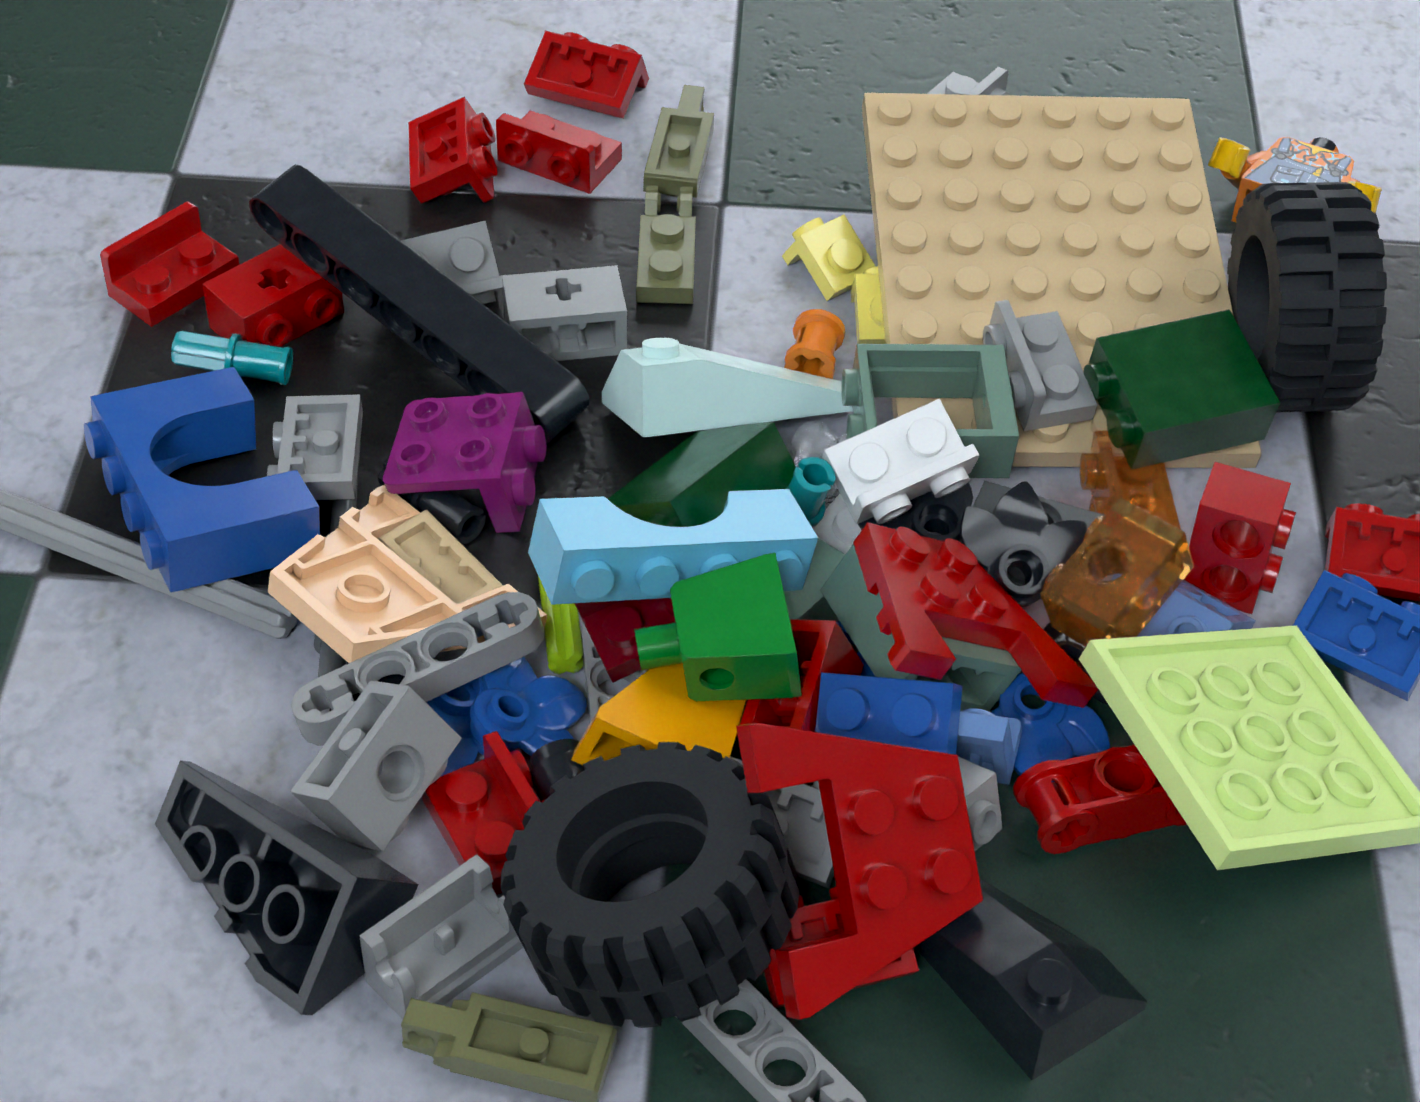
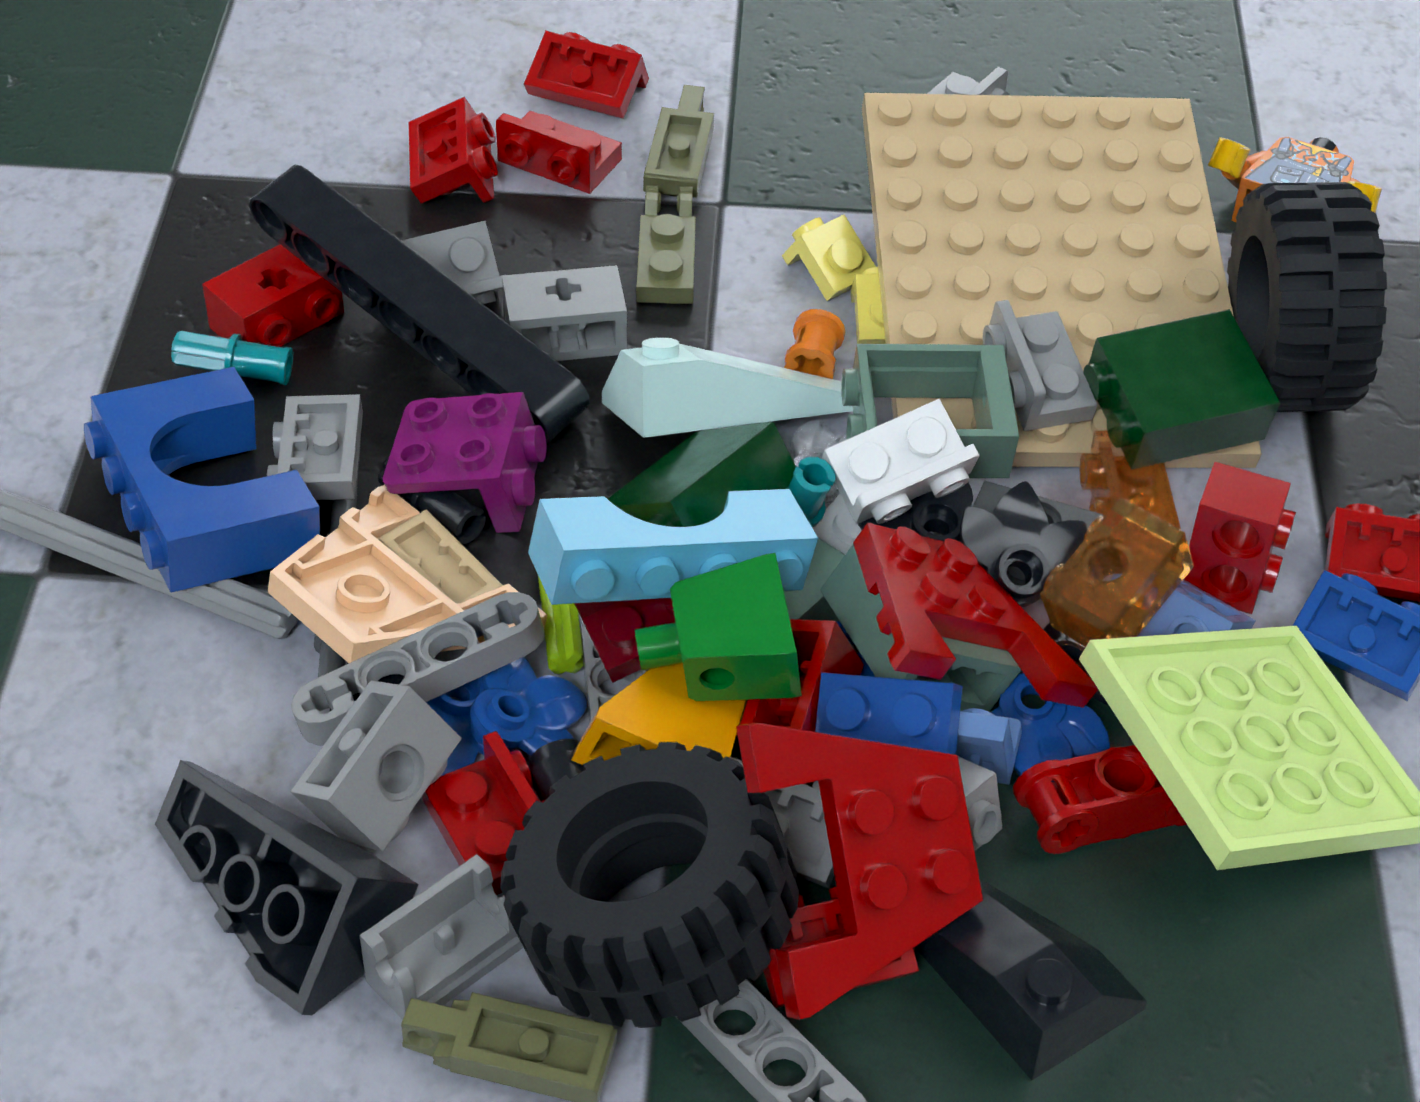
(164, 265): red bracket -> none

